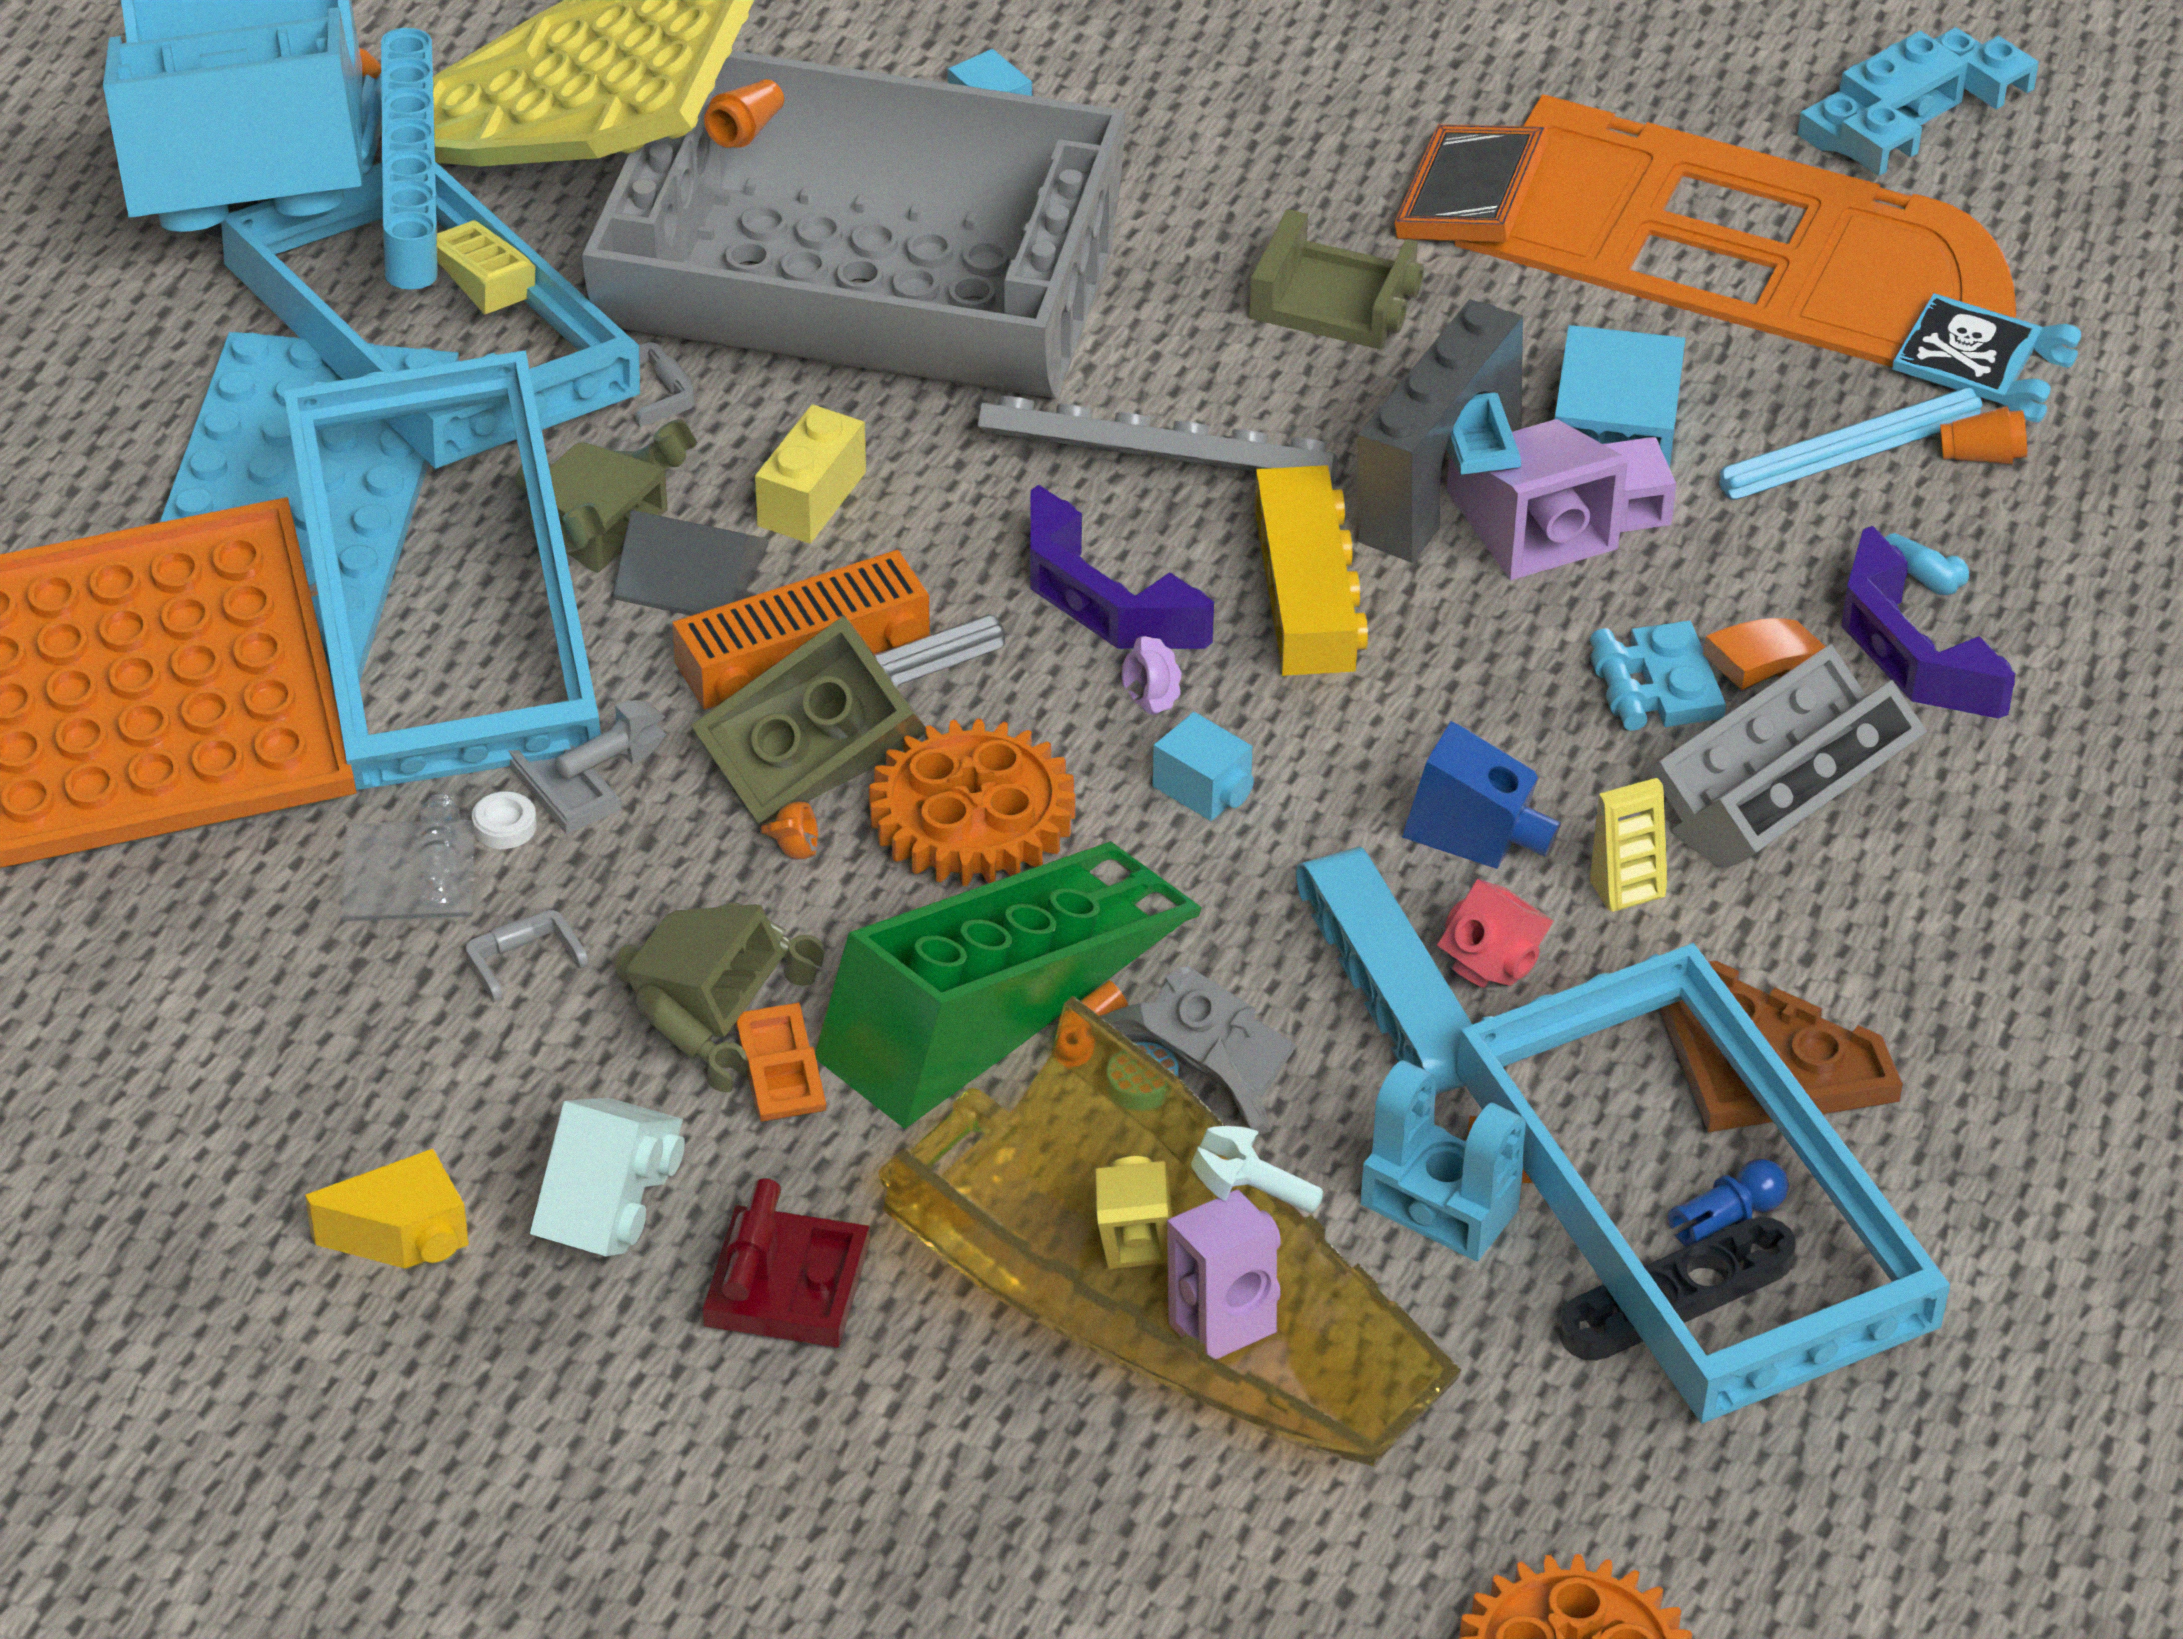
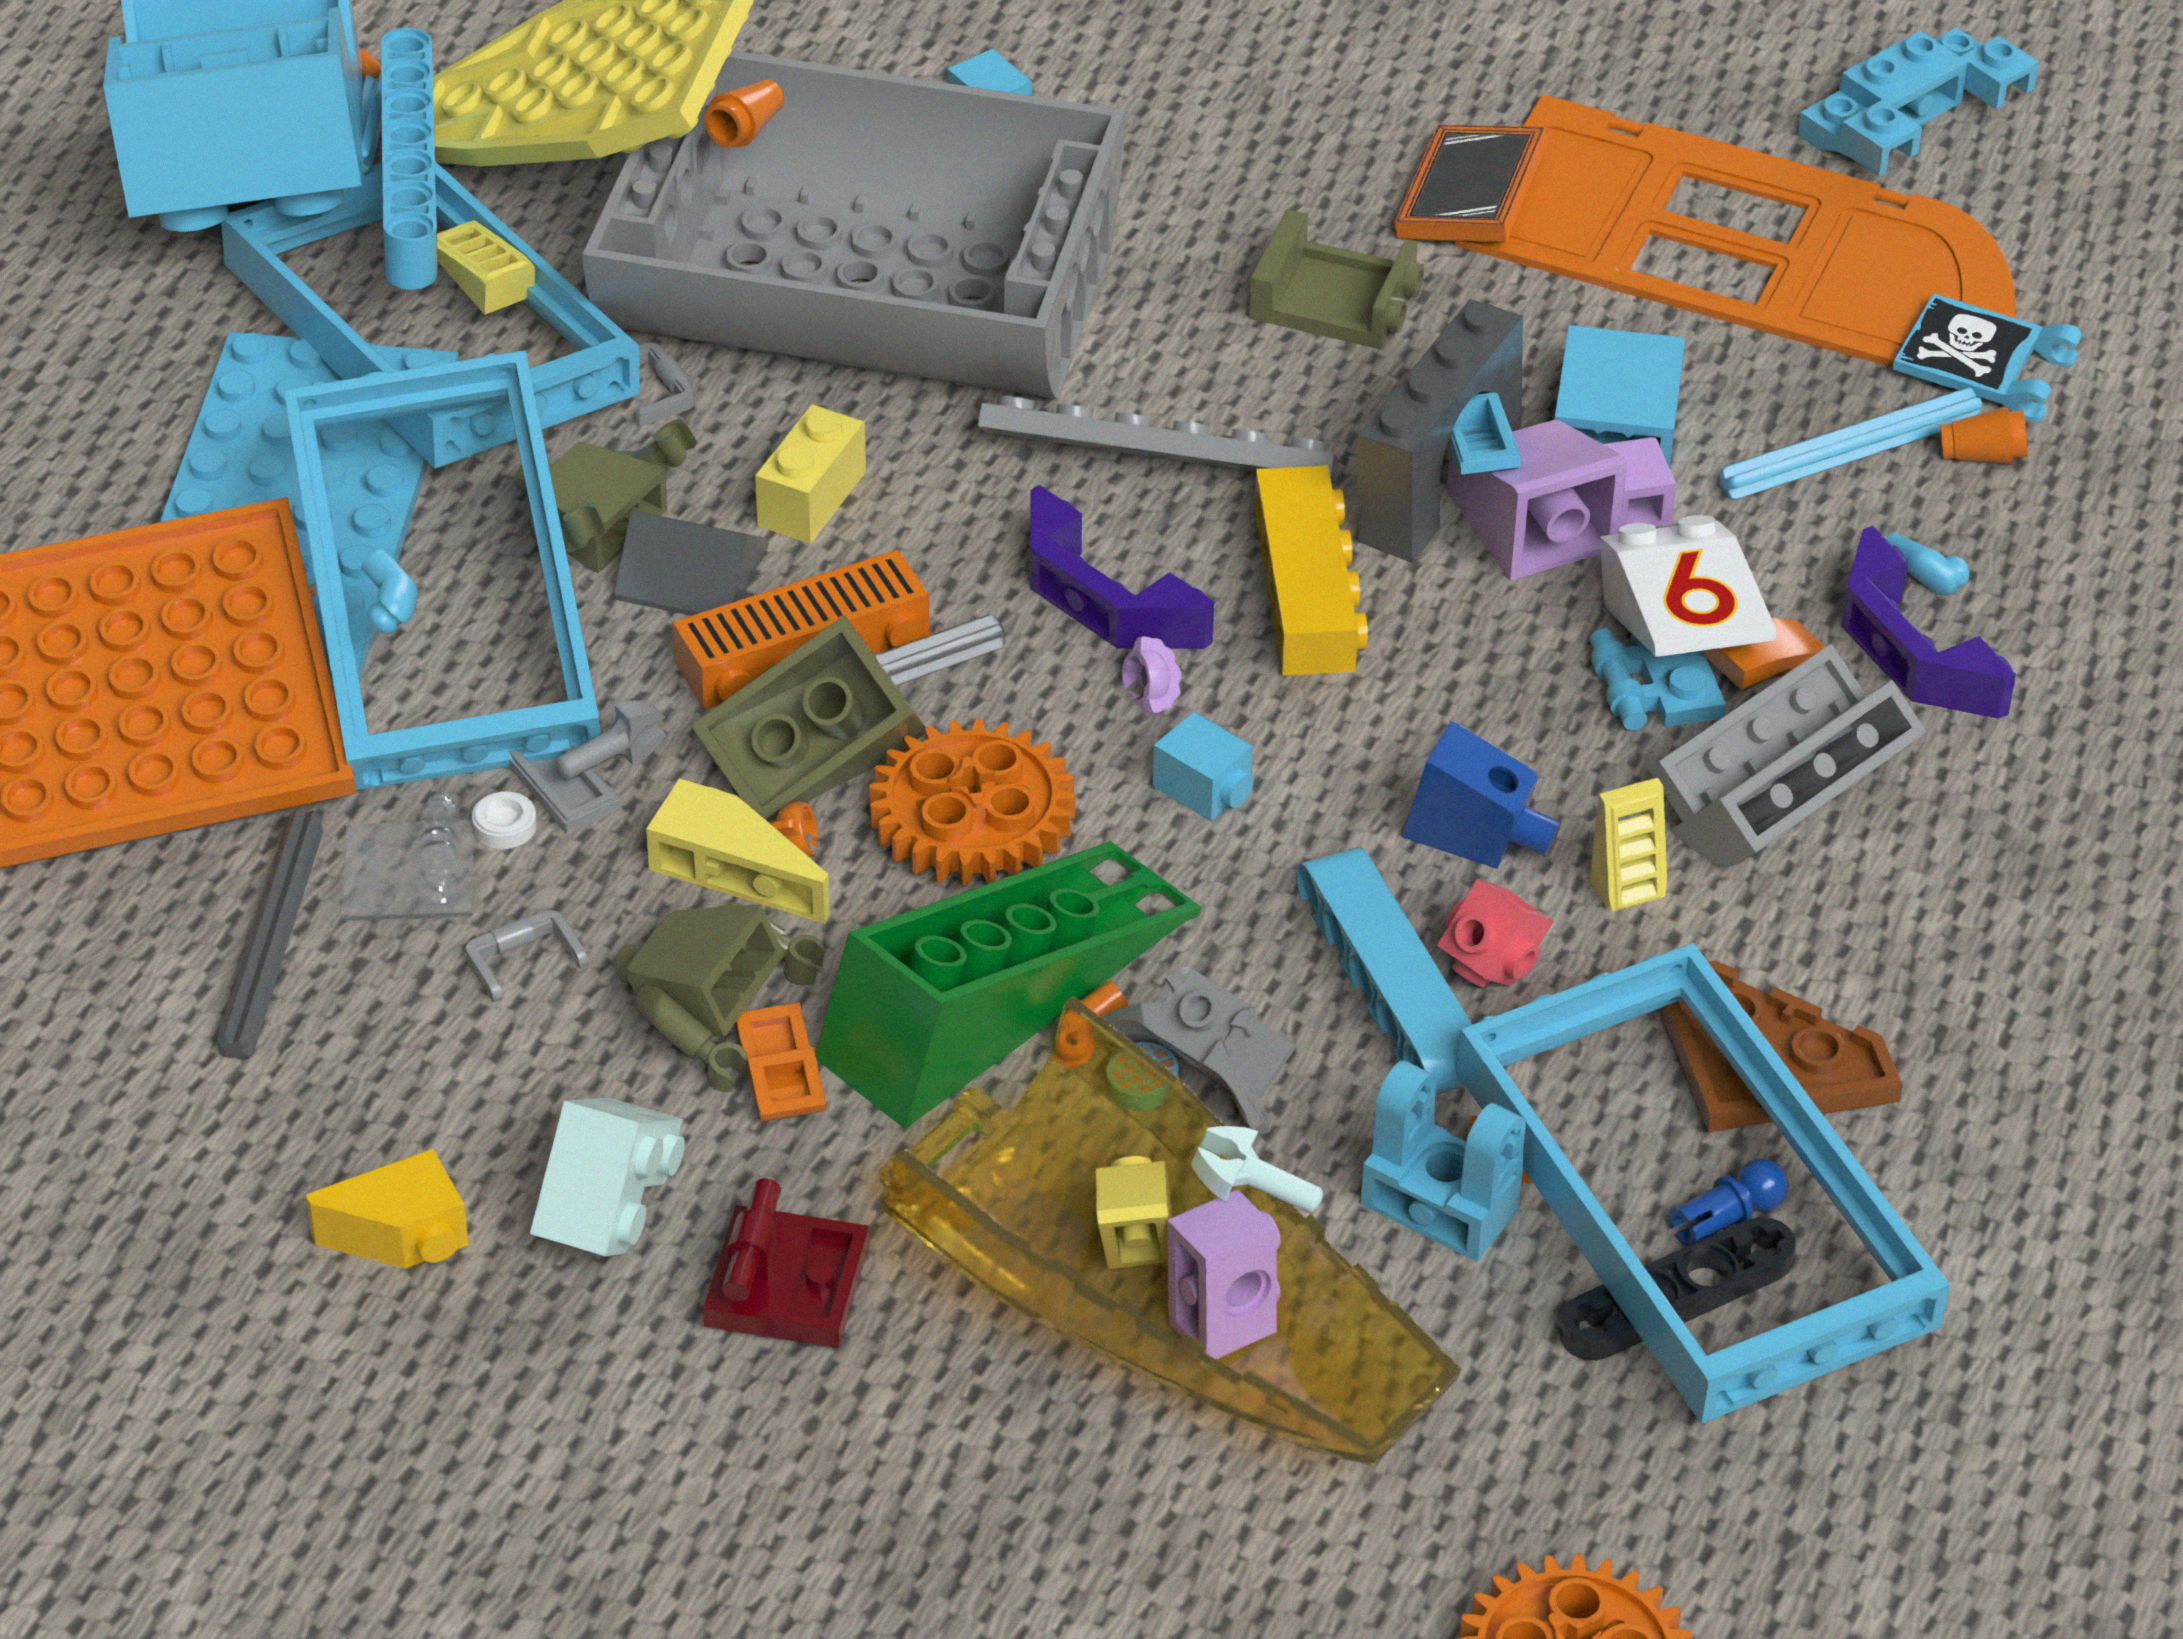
(270, 935): none -> dark grey axle
(396, 592): none -> medium azure arm
(733, 850): none -> light yellow slope
(1683, 587): none -> white slope

